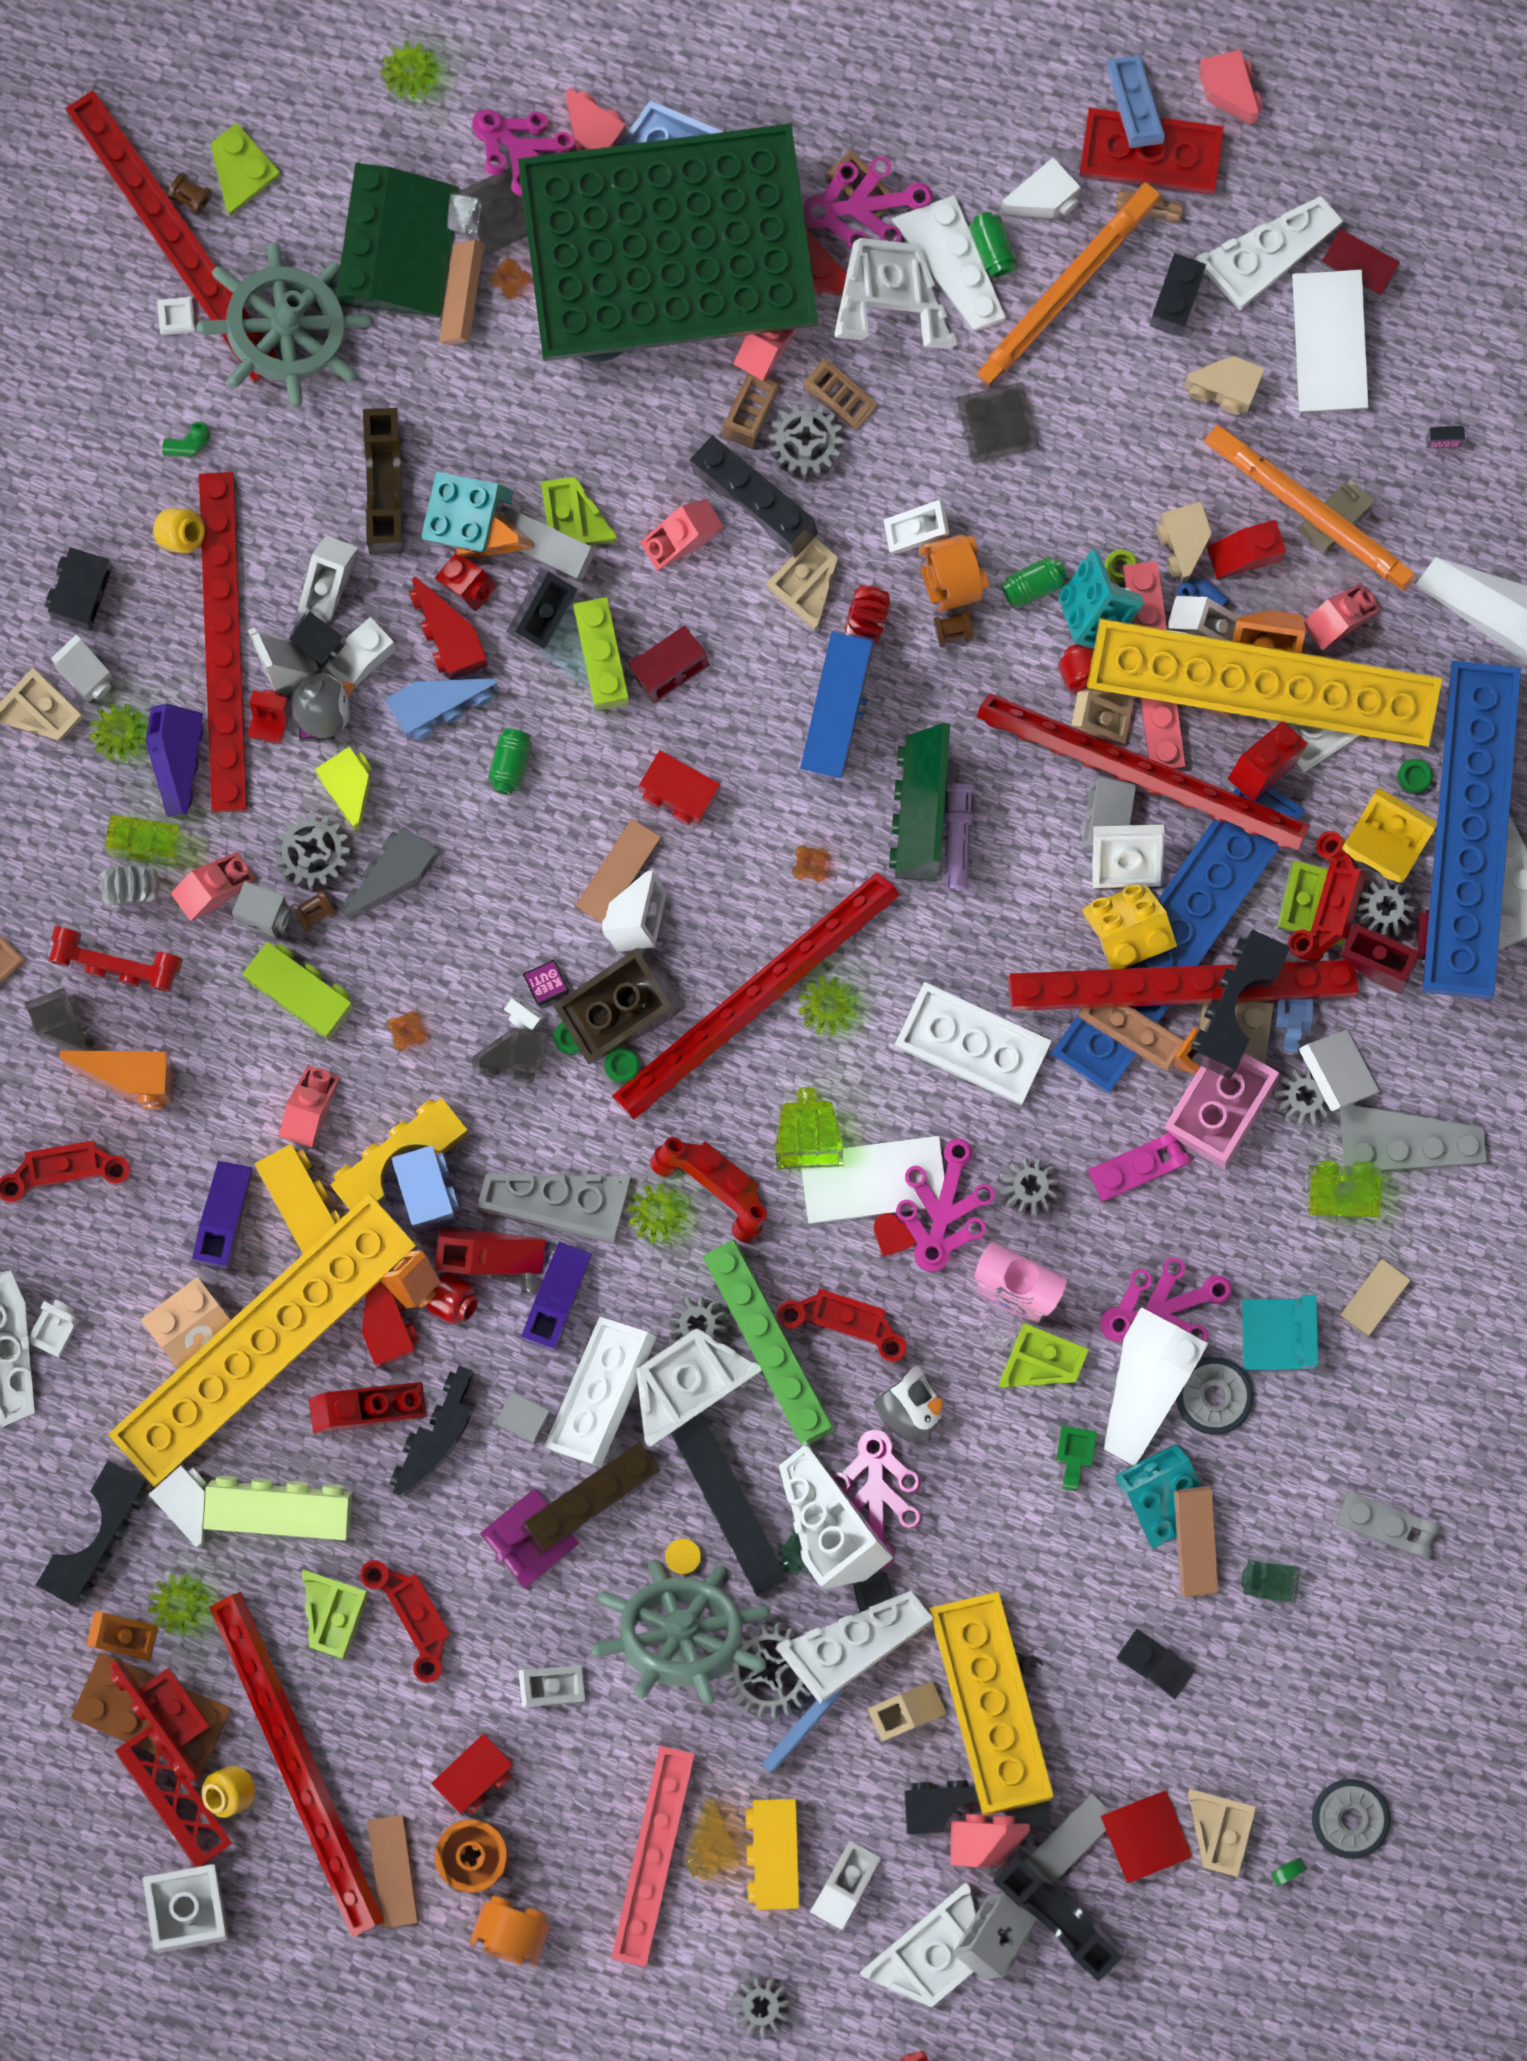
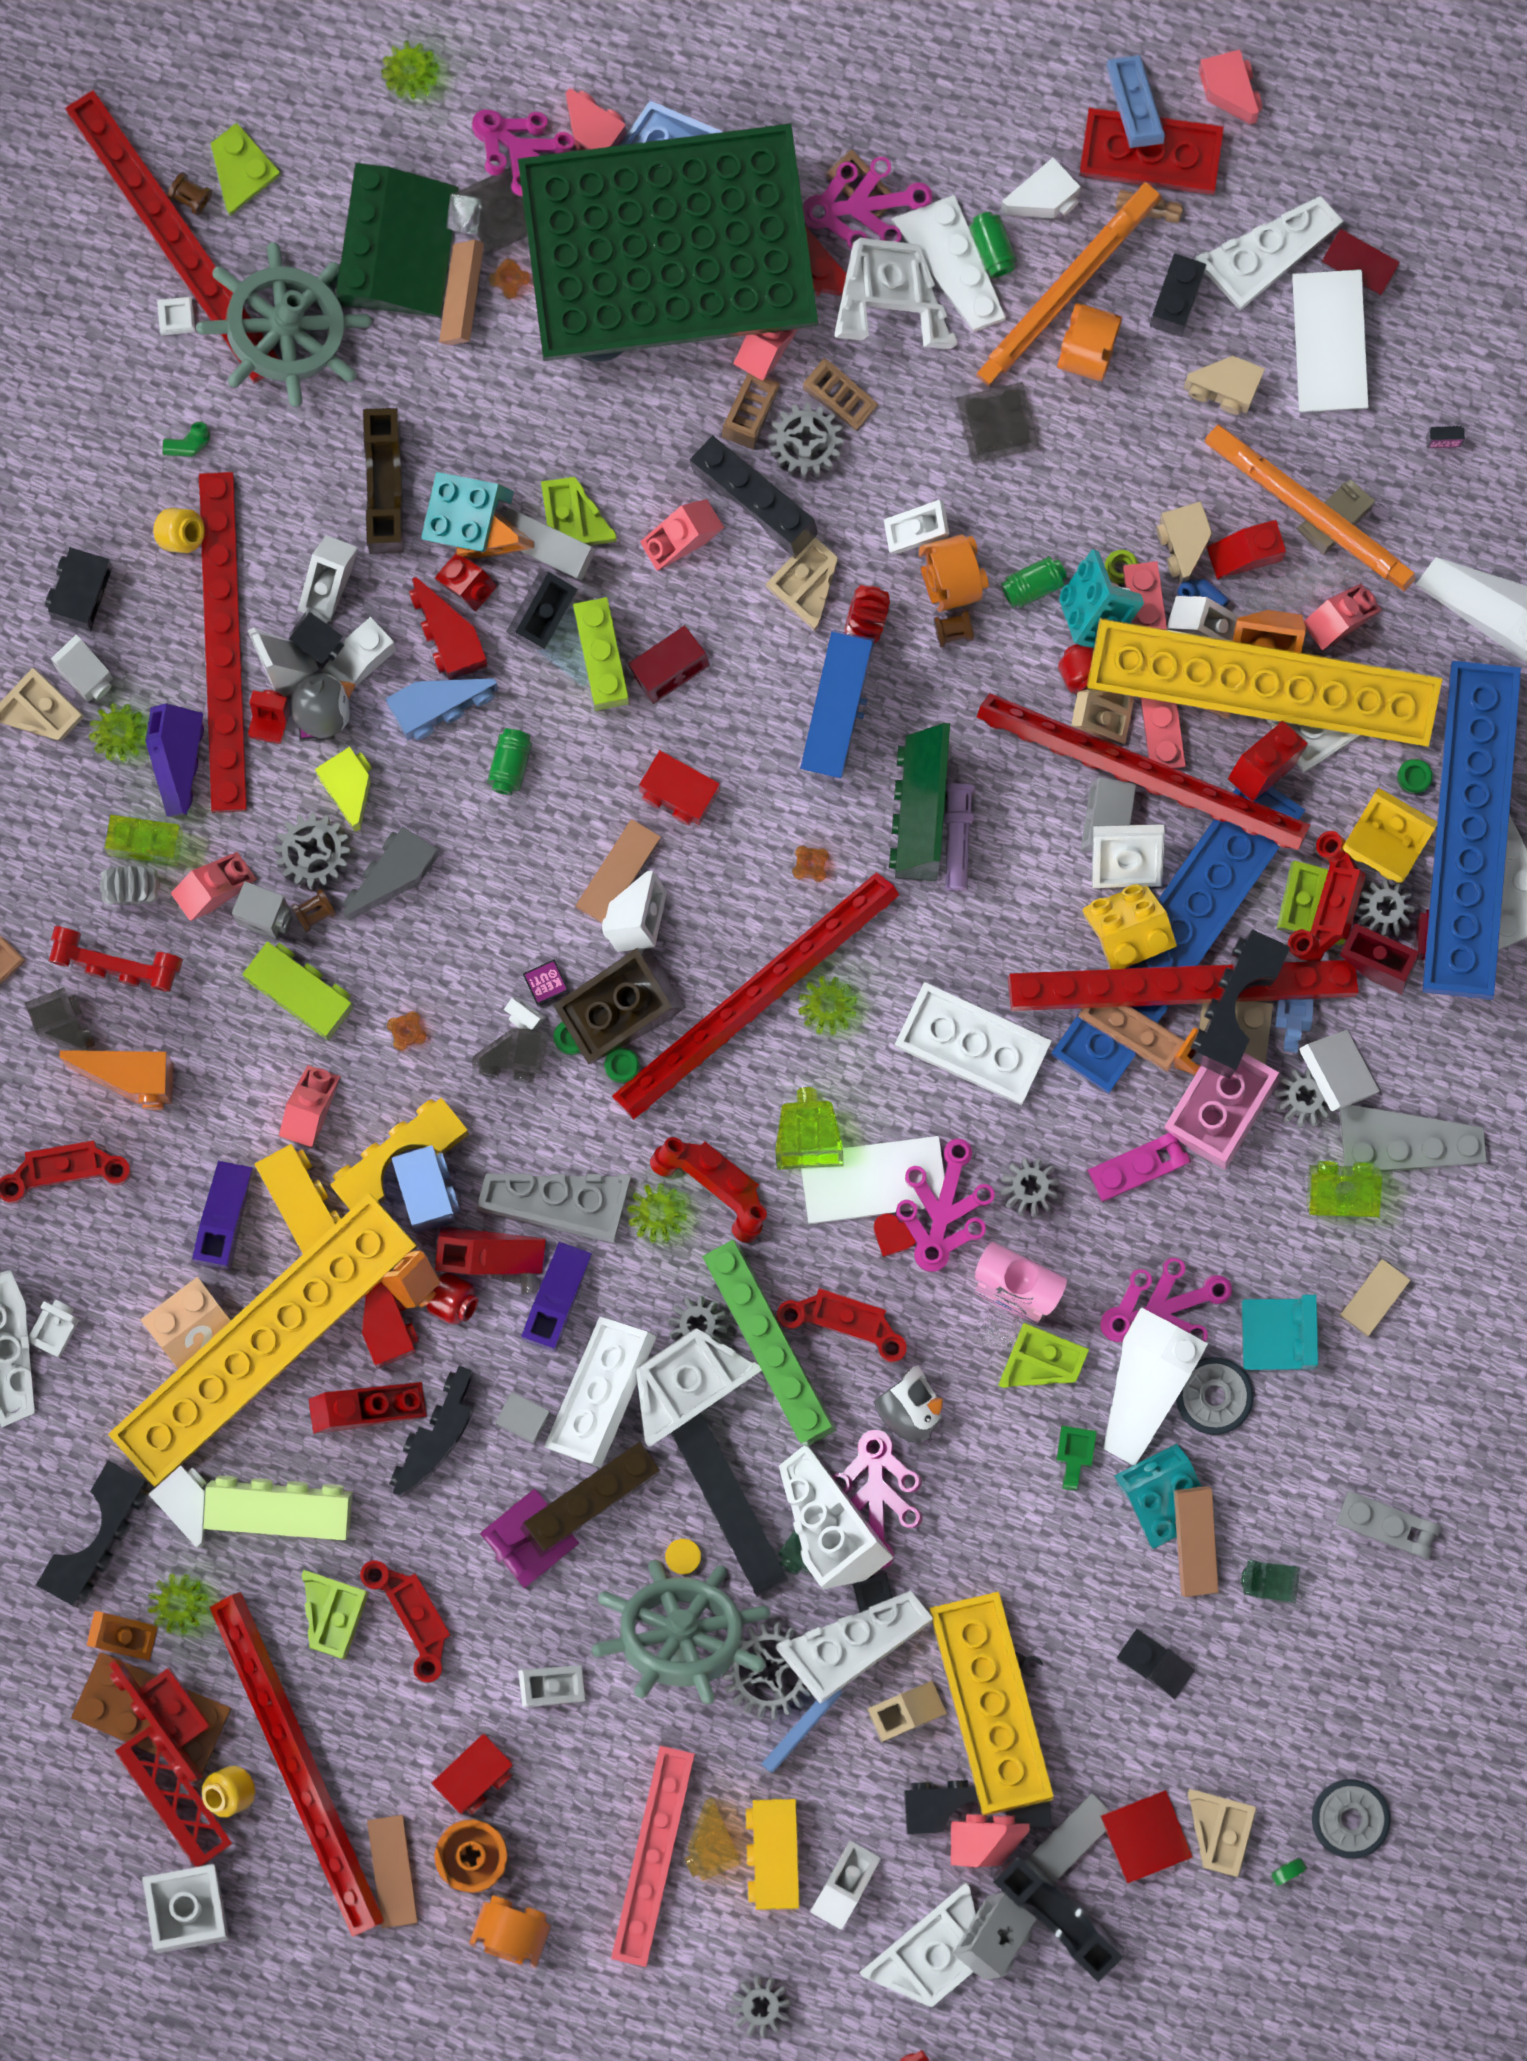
(1089, 342): none -> orange brick

